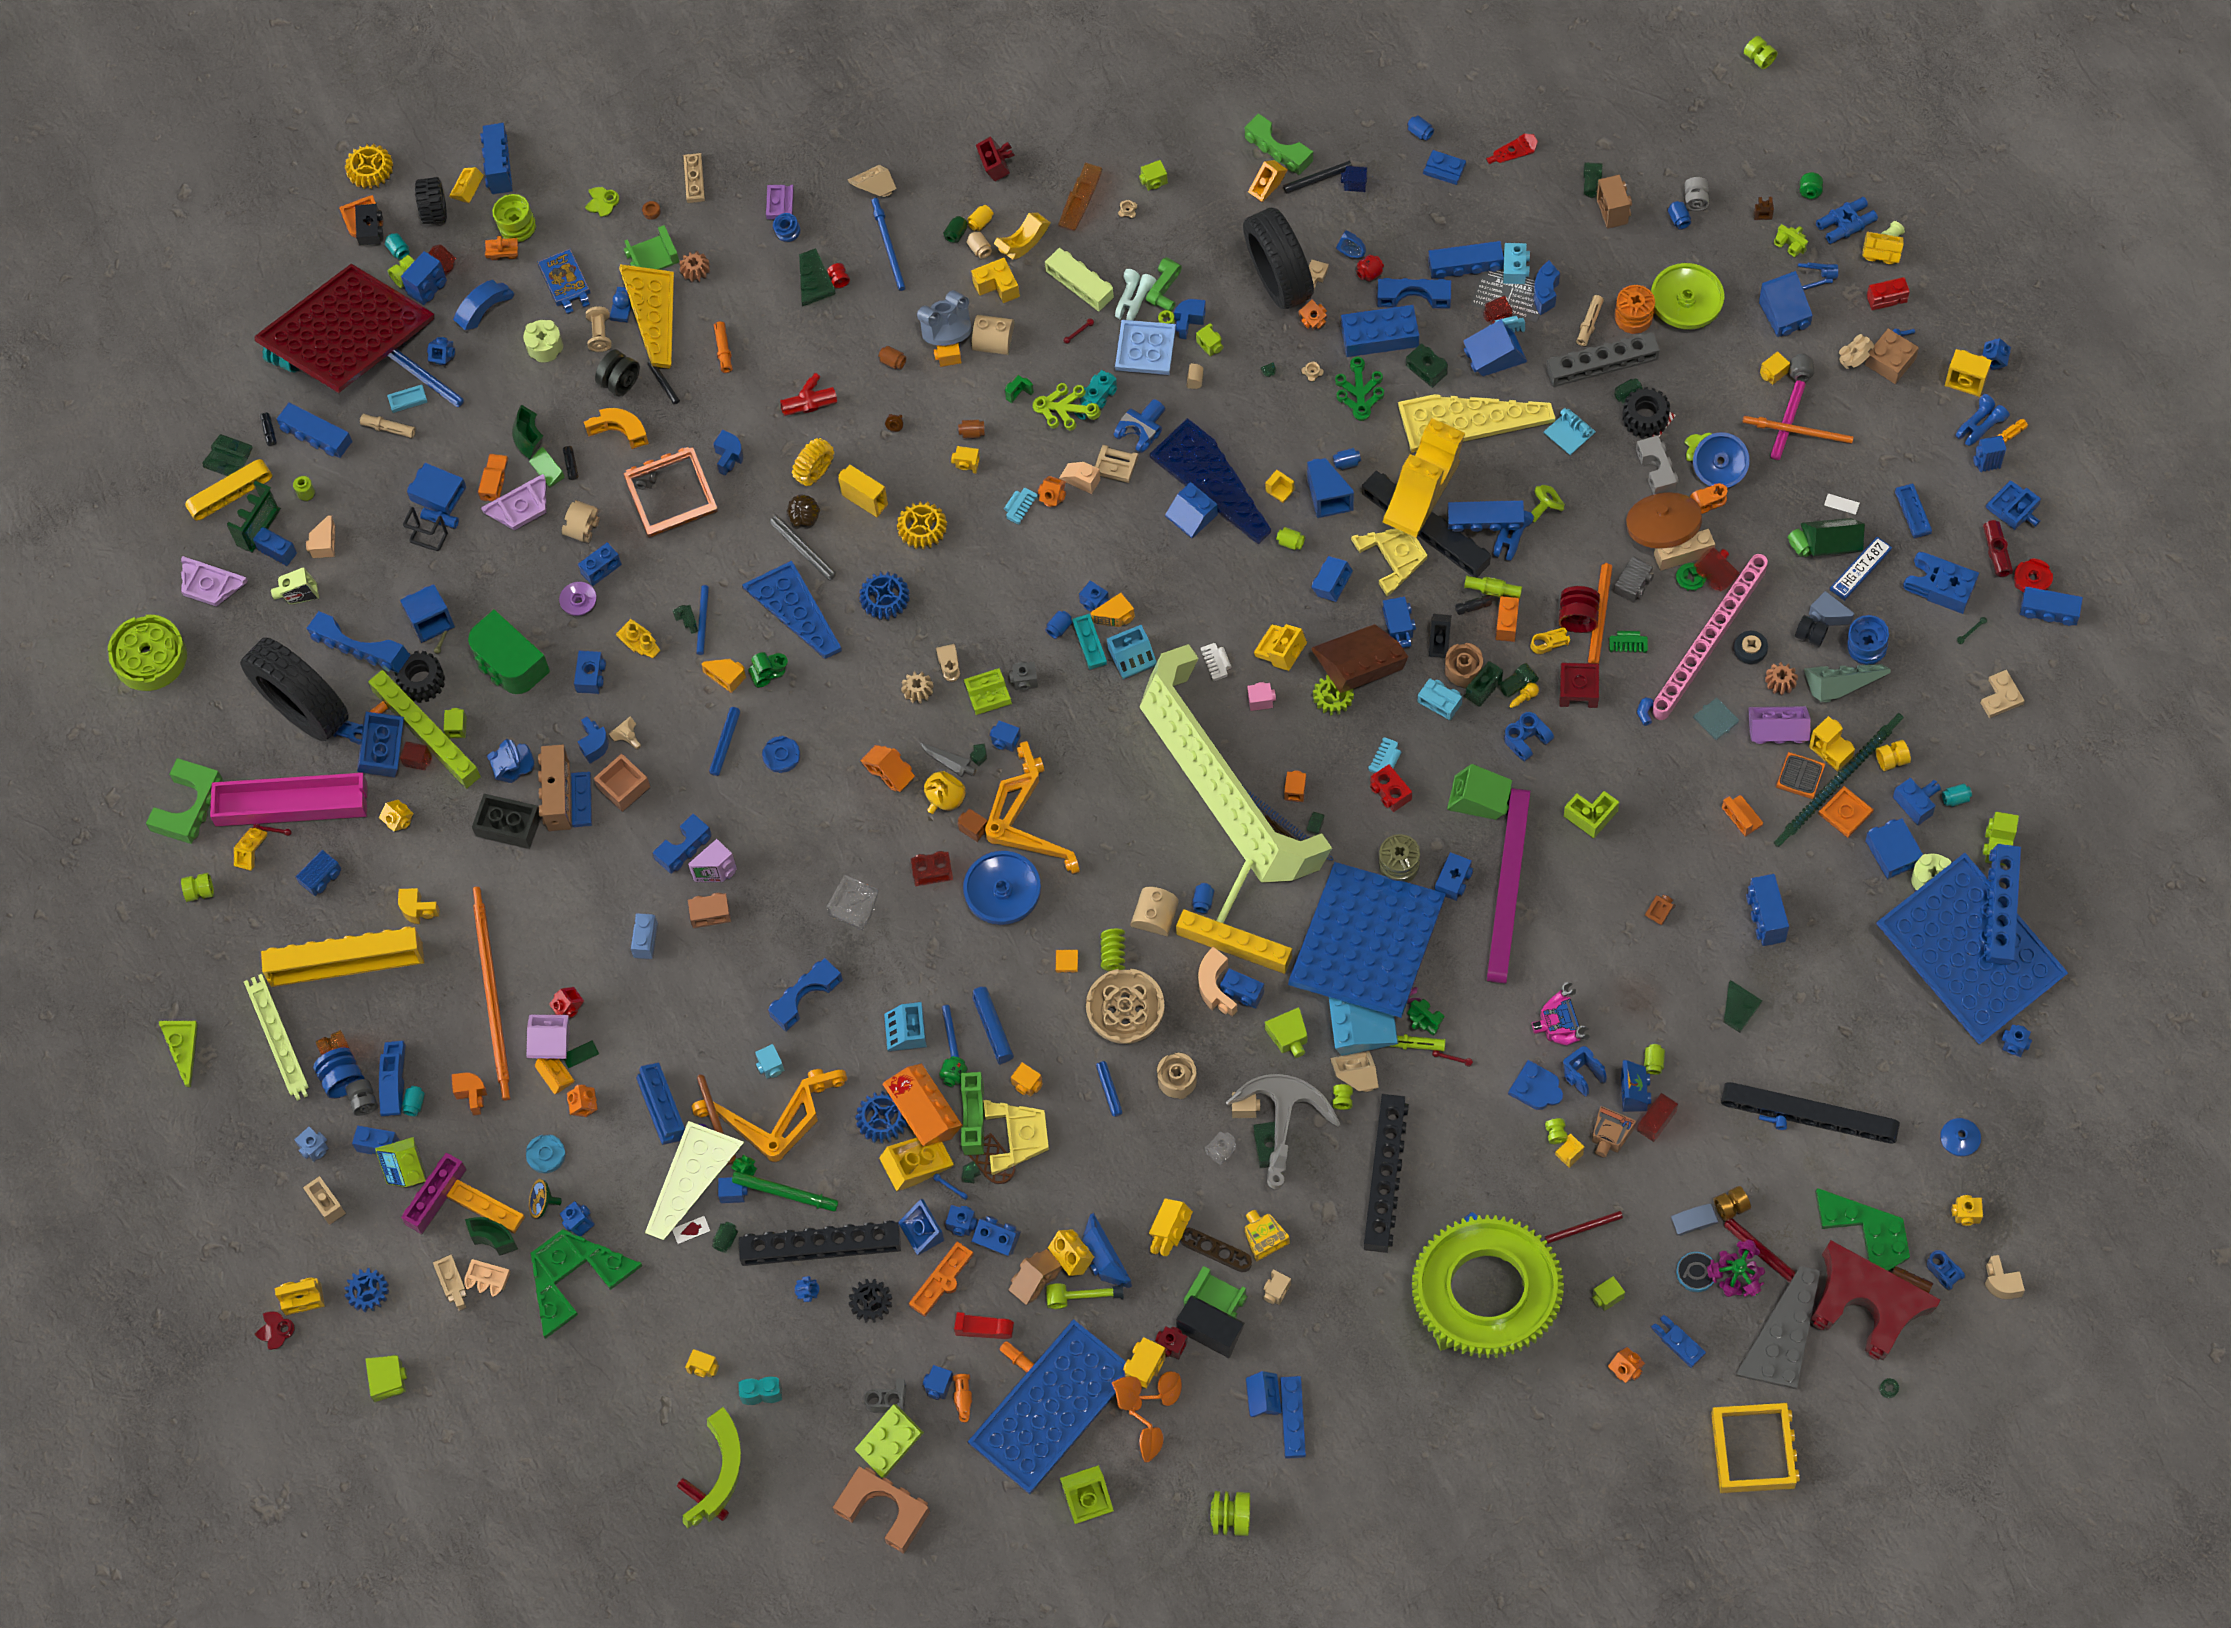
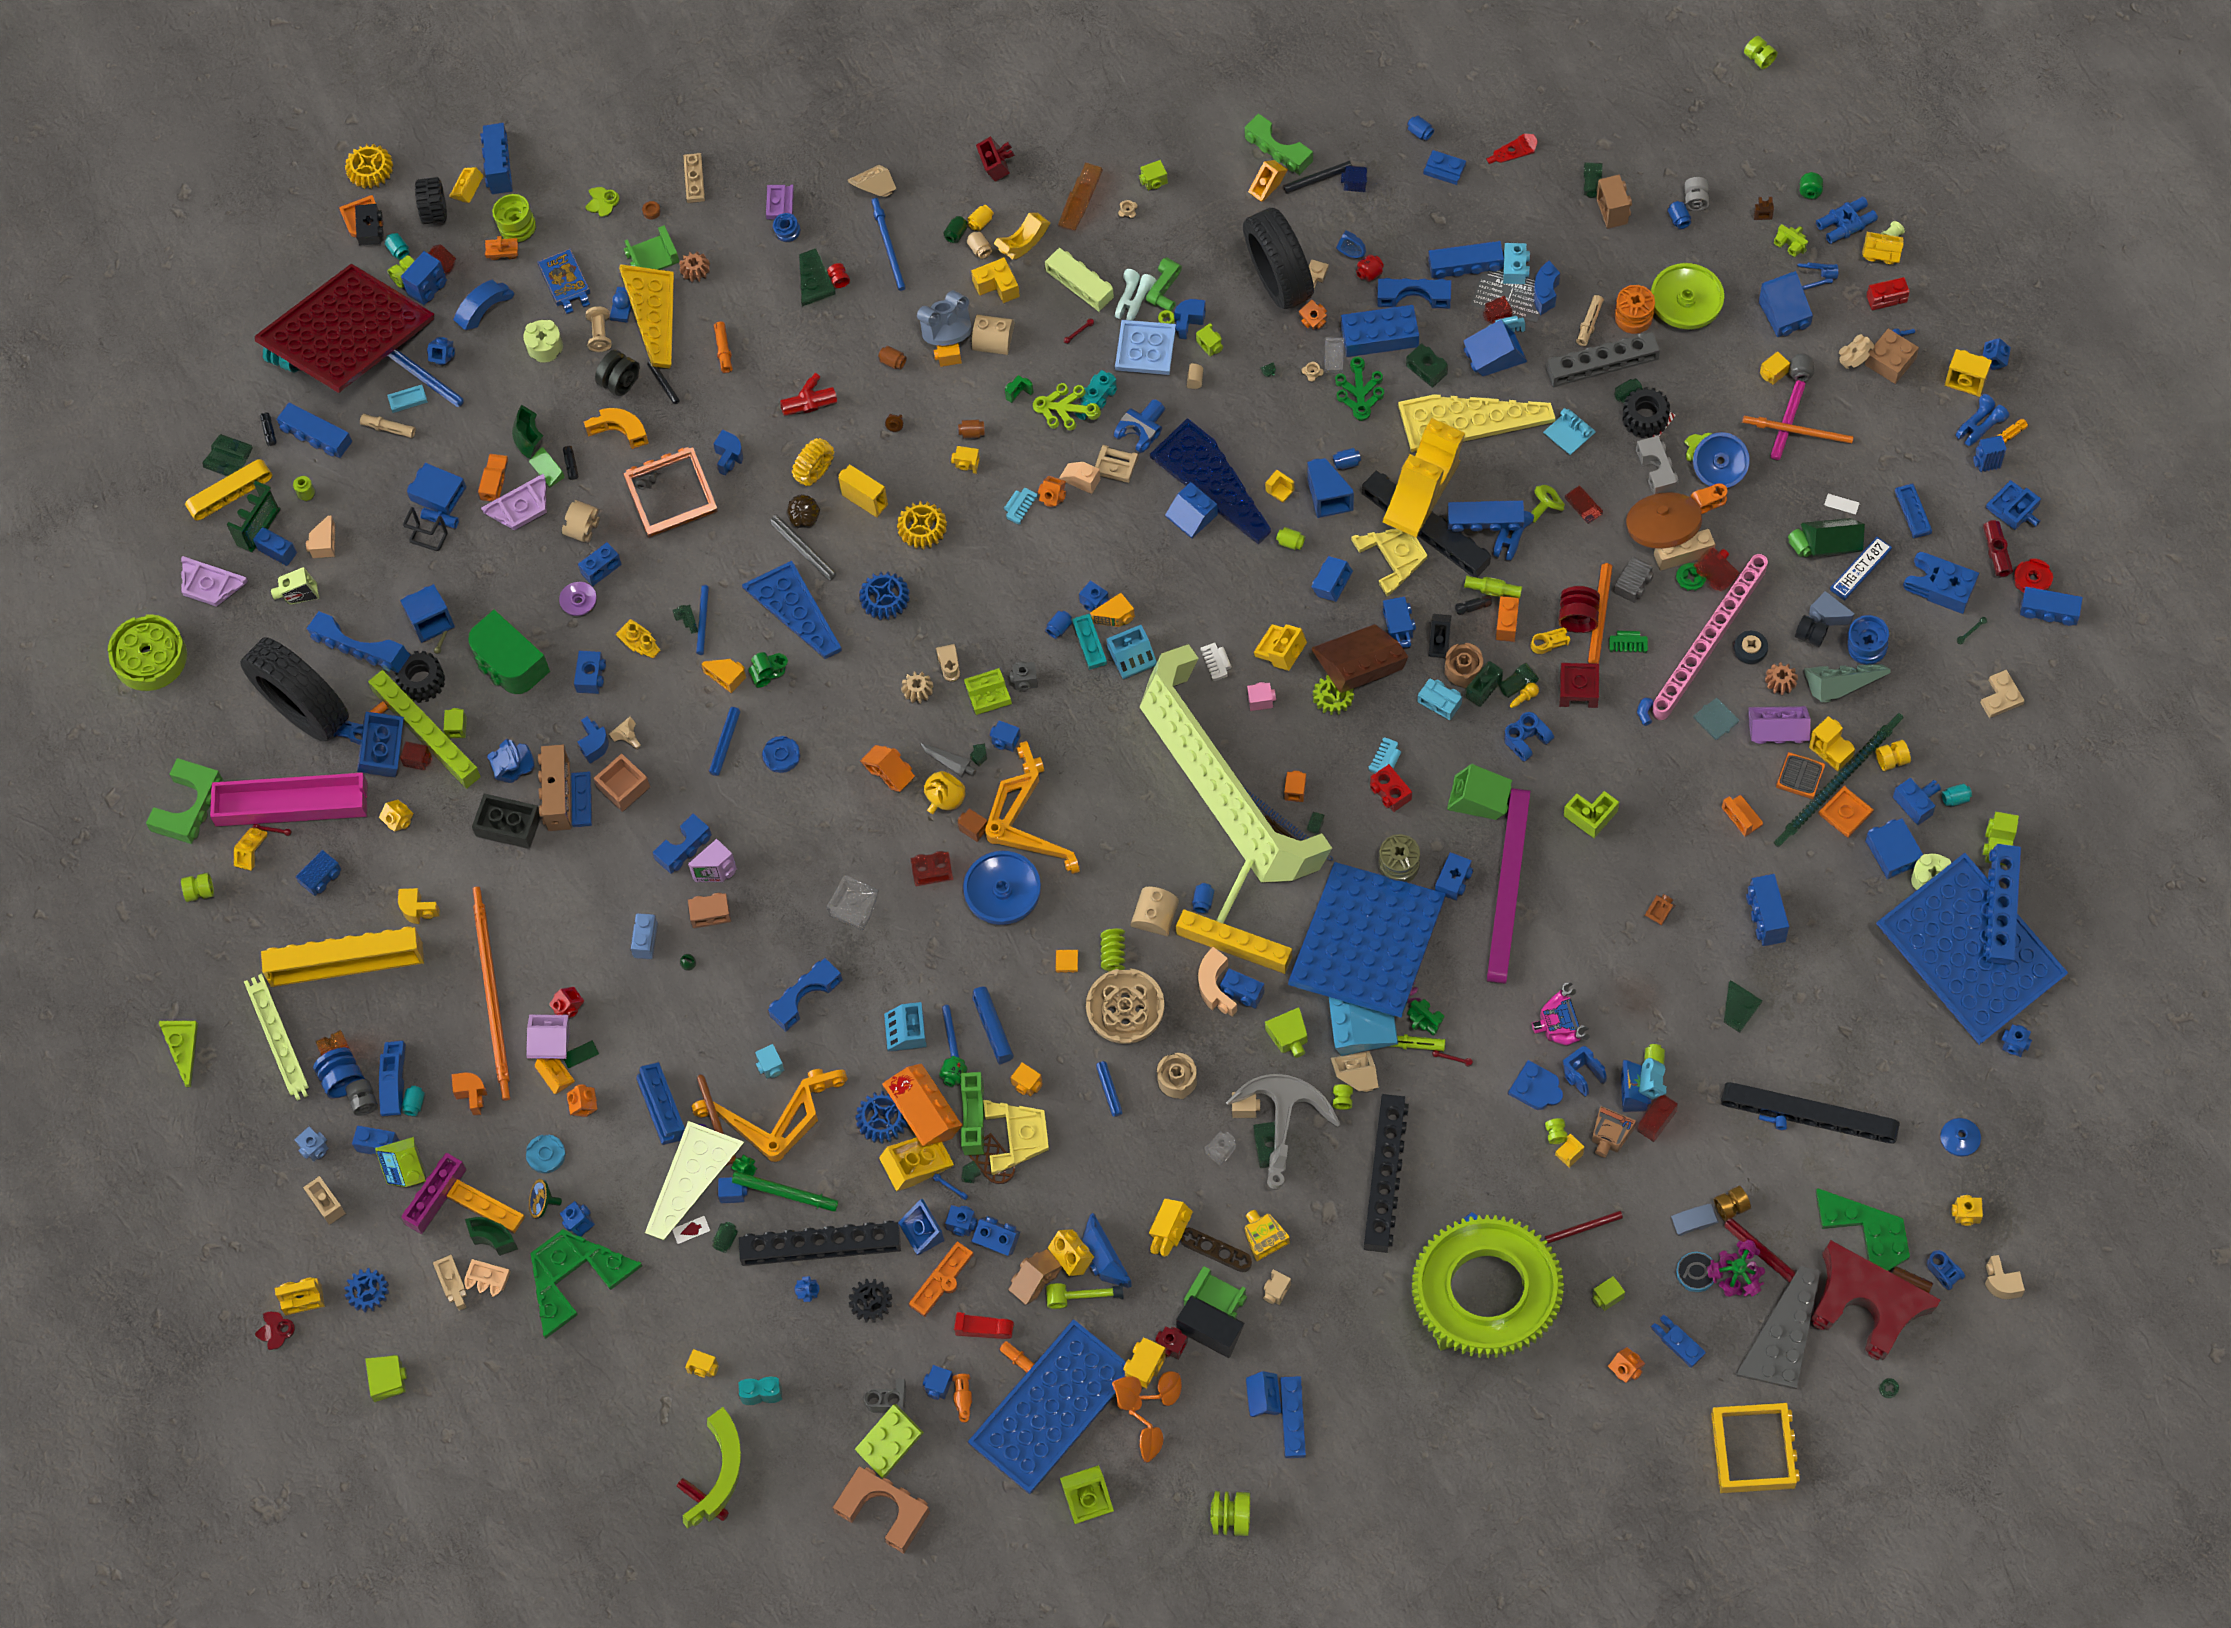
(686, 965): none -> dark green hinge
(1334, 355): none -> clear plate
(1583, 504): none -> clear red tile
(1652, 1079): none -> medium azure leg

